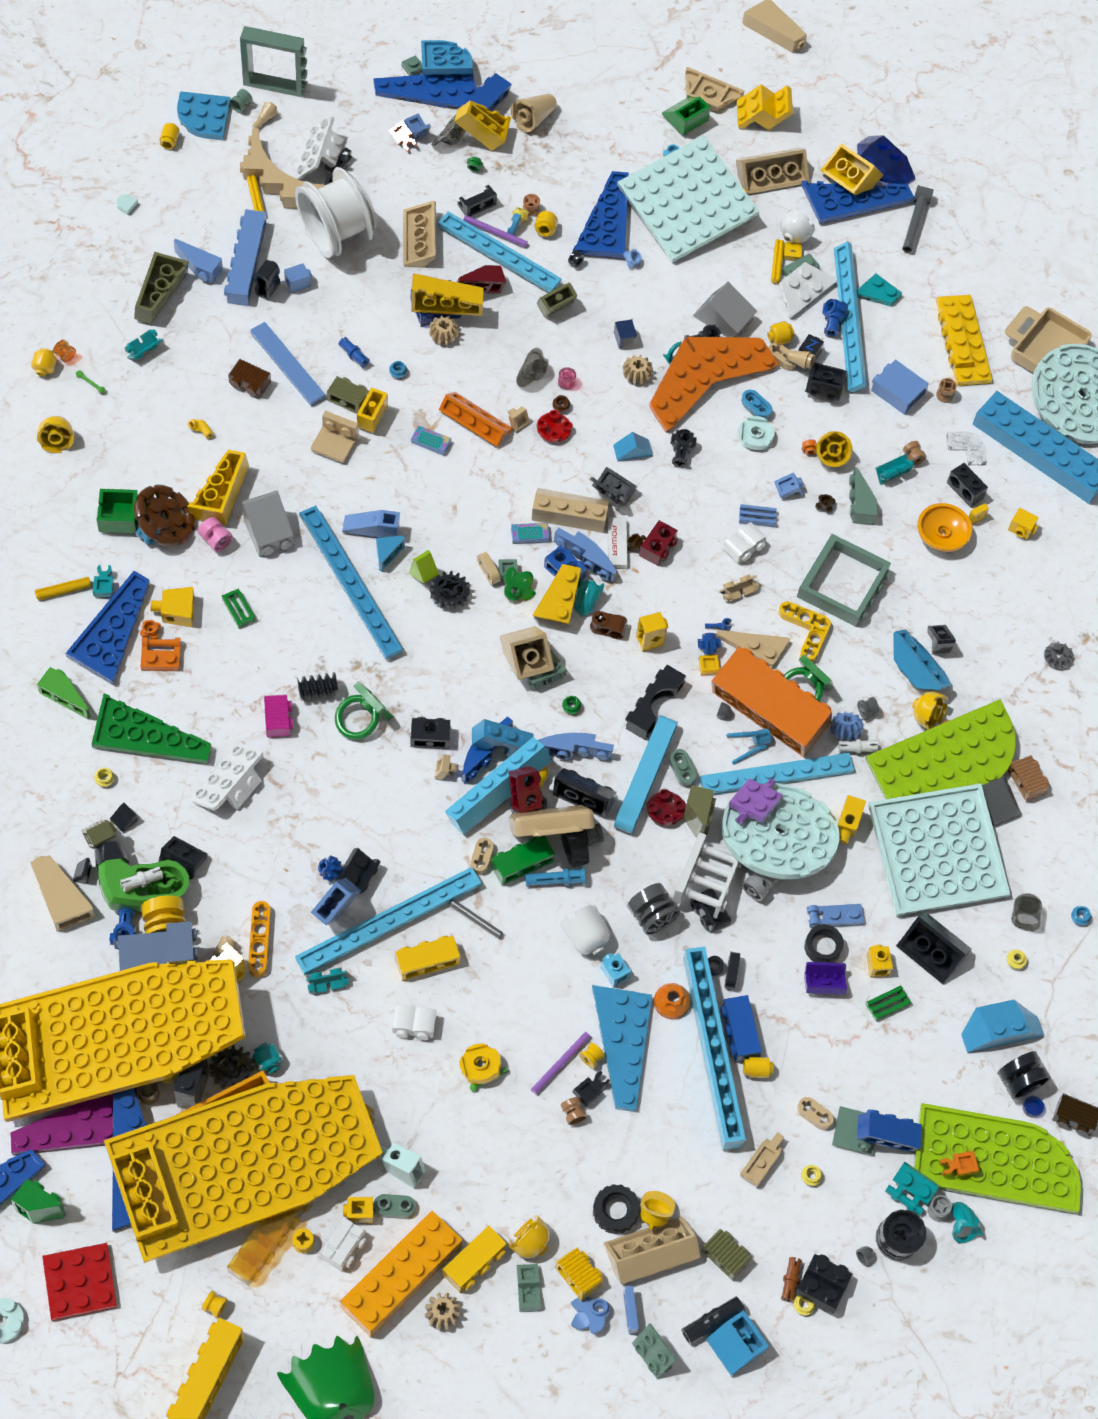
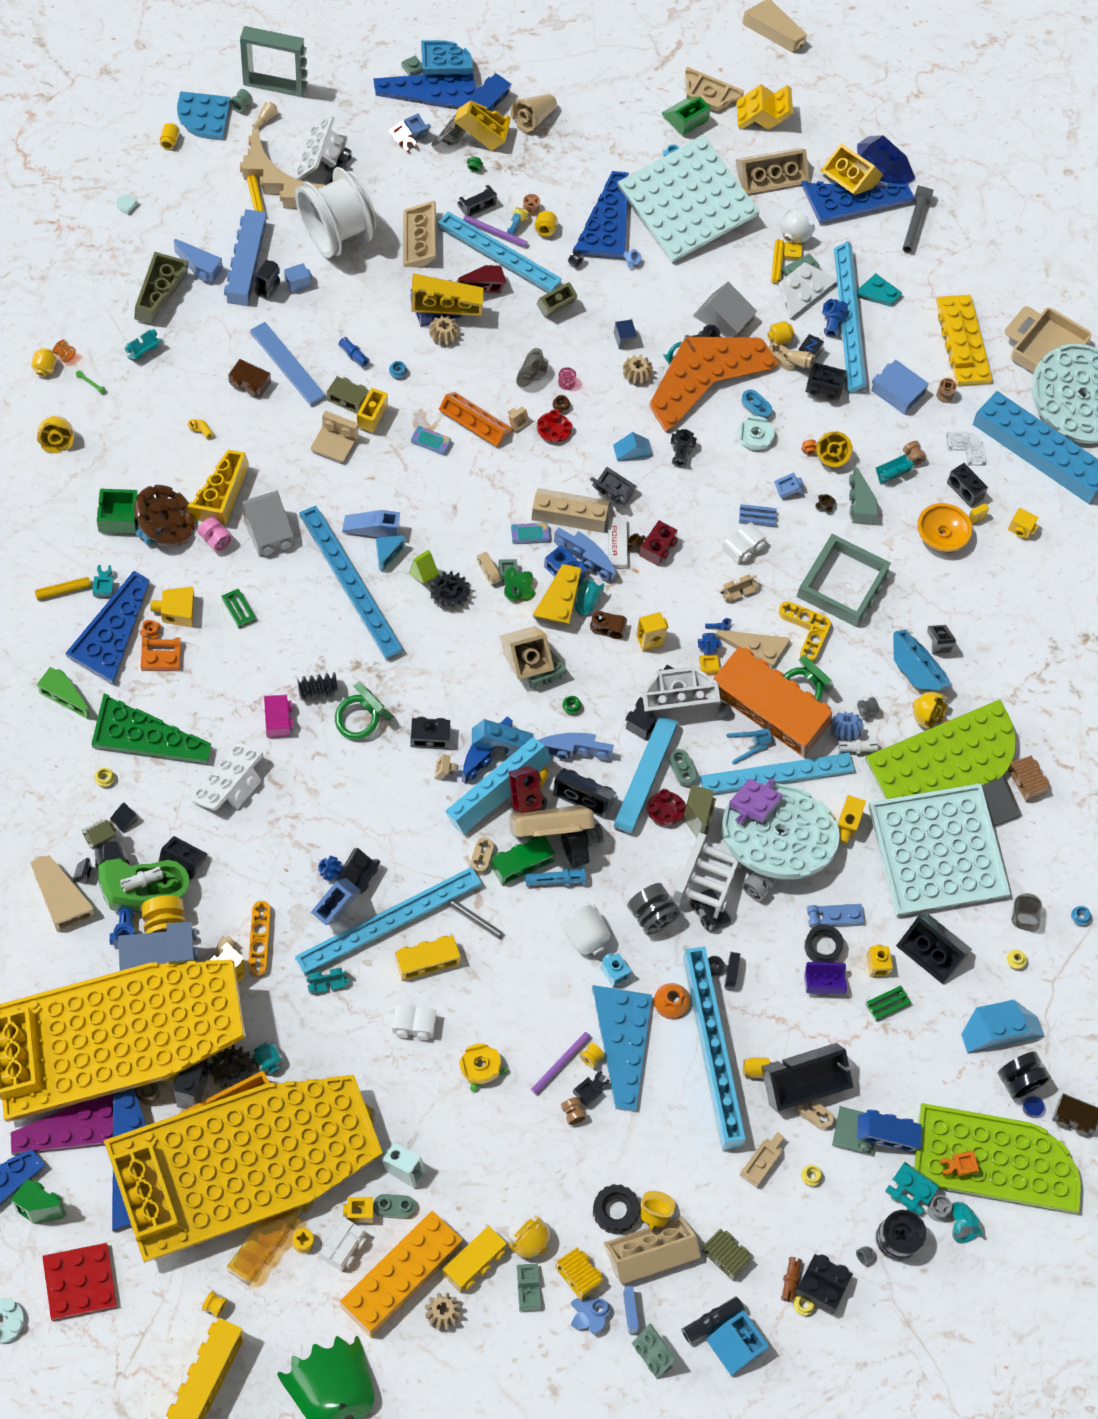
(679, 689): none -> white wedge
(740, 1028): blue brick -> none
(807, 1077): none -> black piece
(1064, 661): flat silver gear -> none

